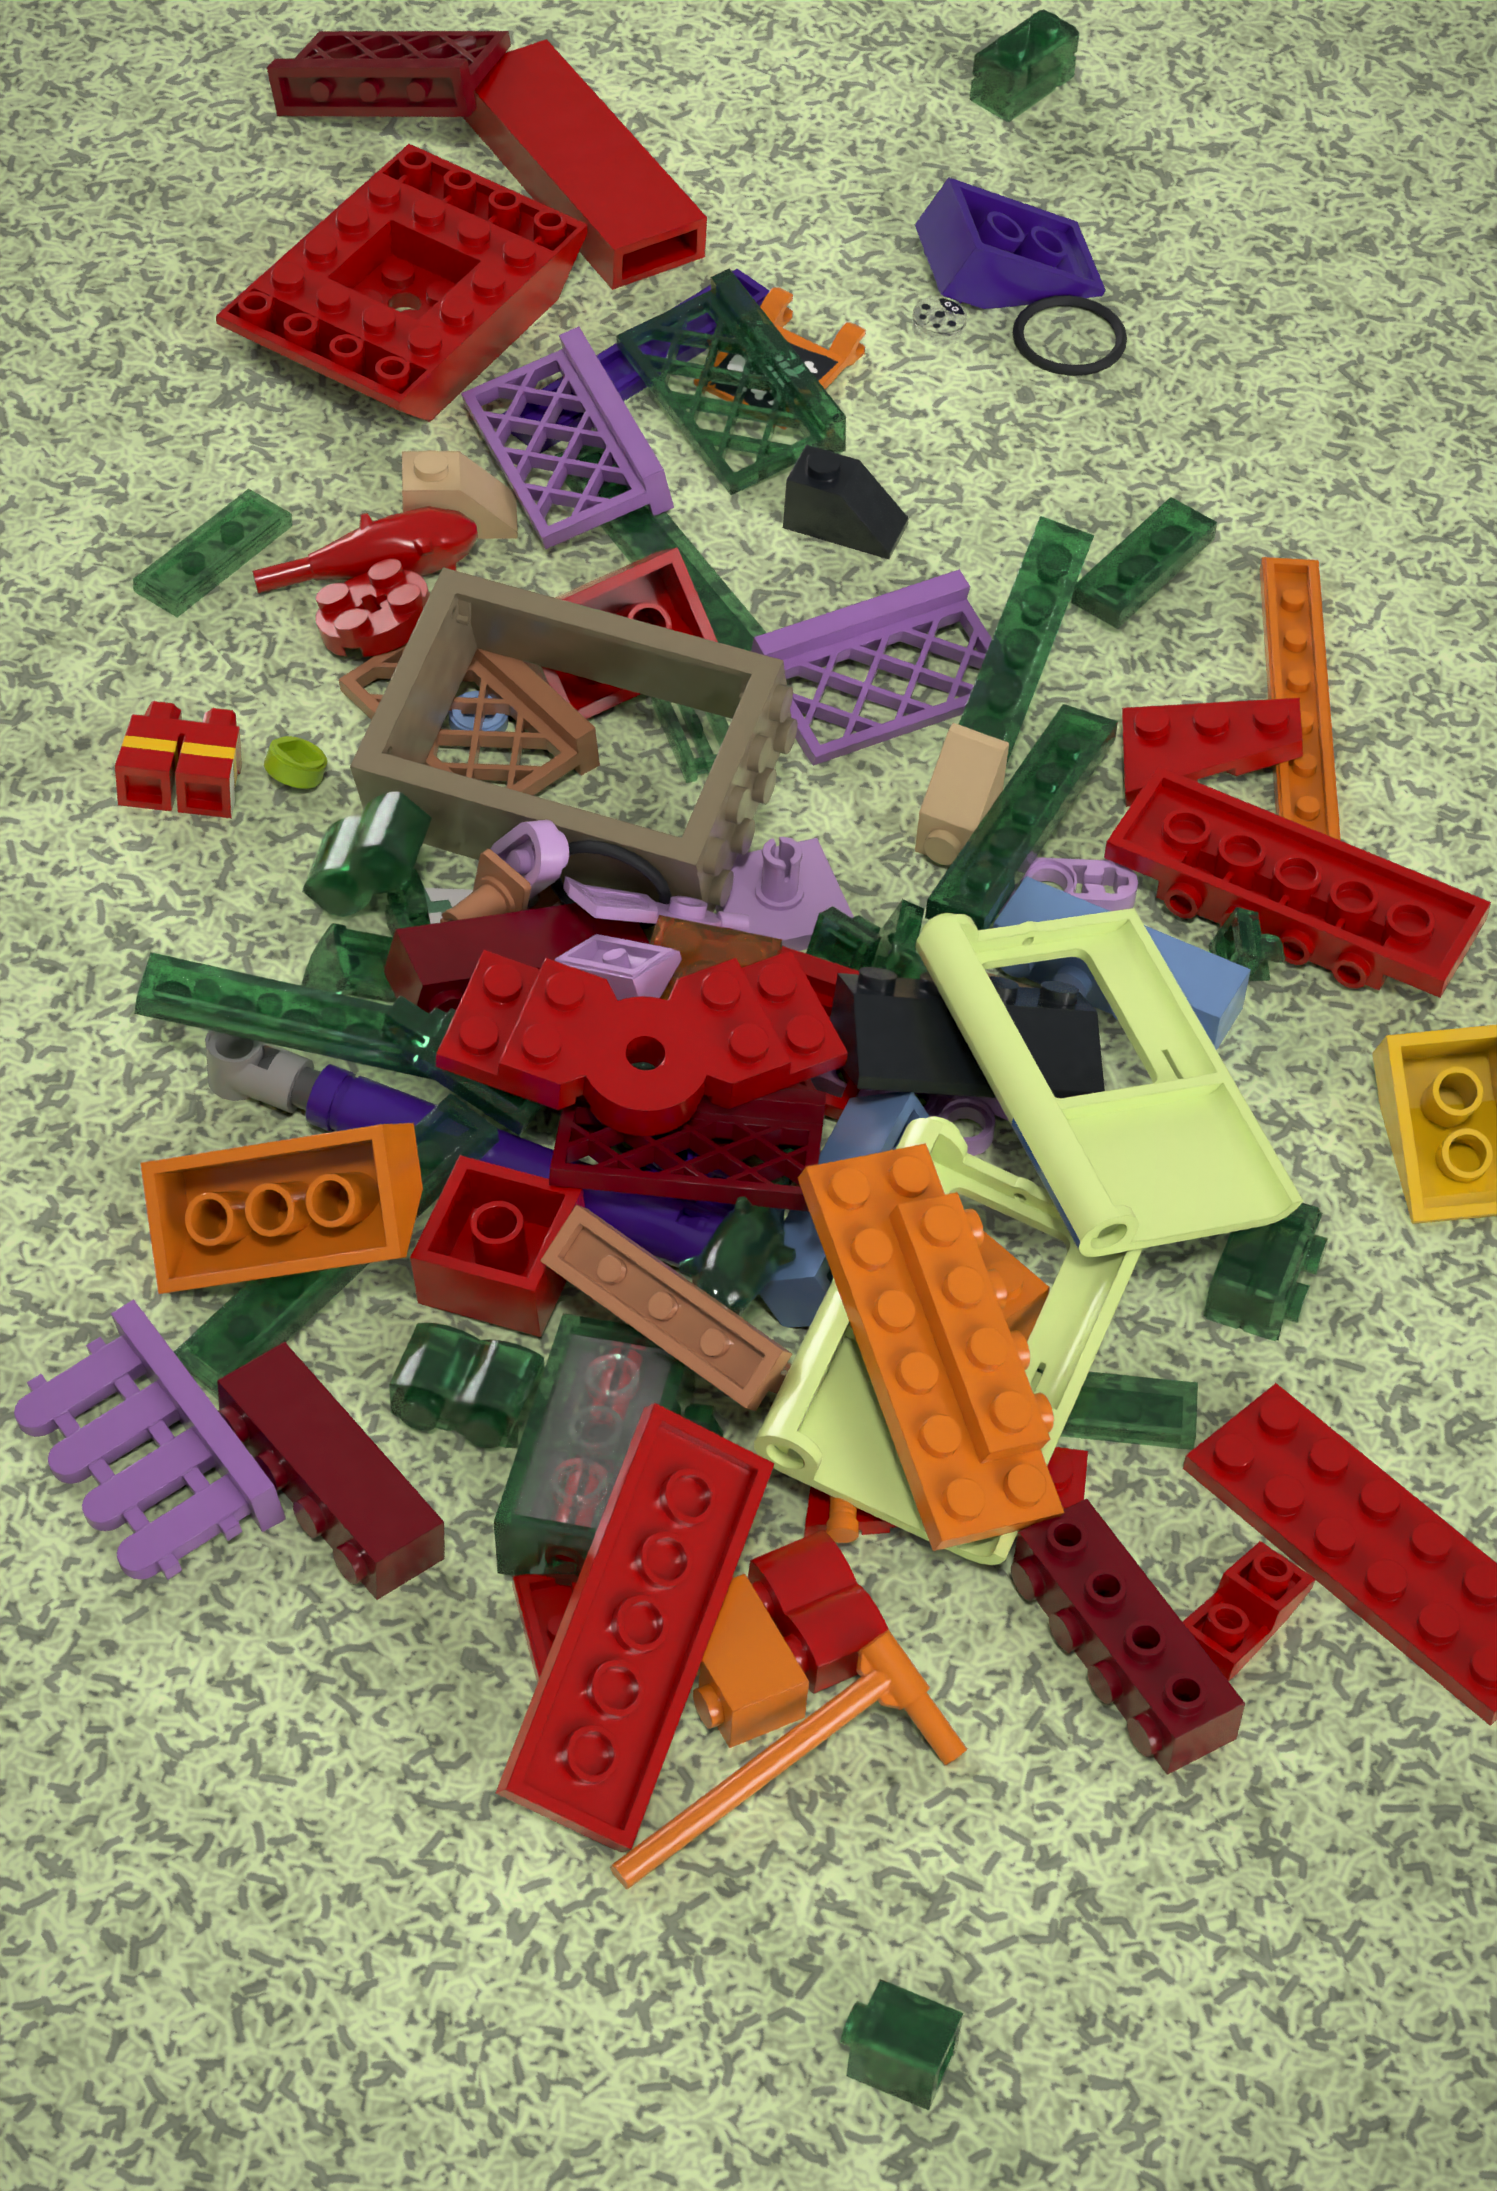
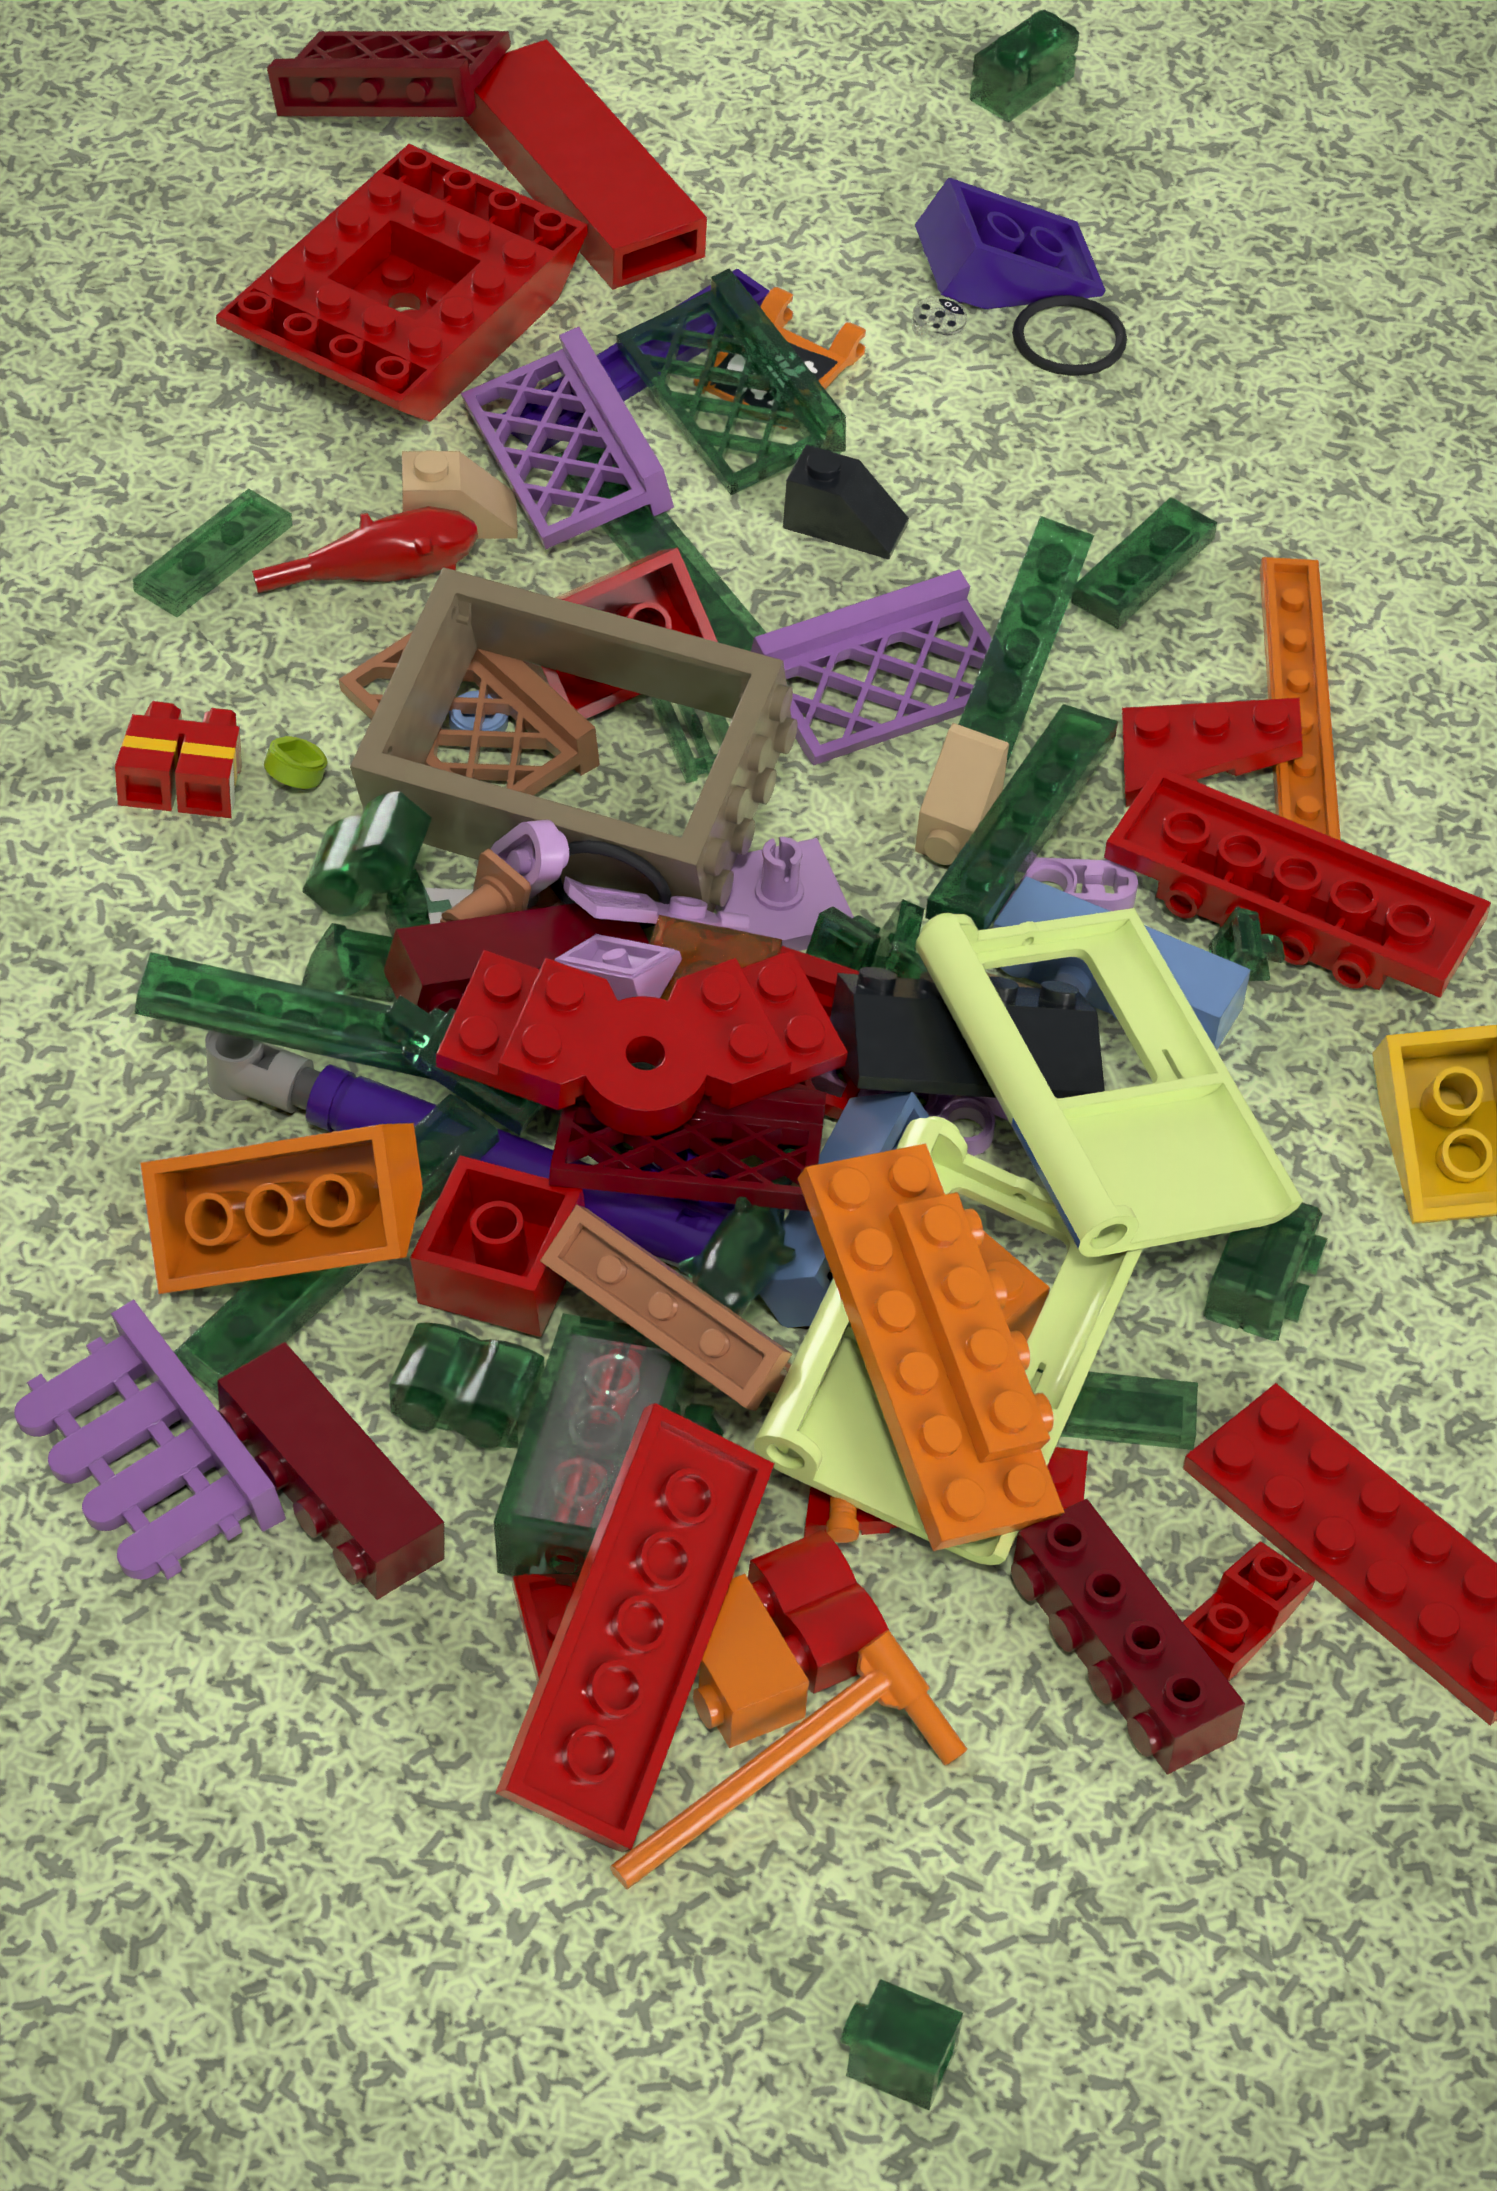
(371, 609): red plate -> none

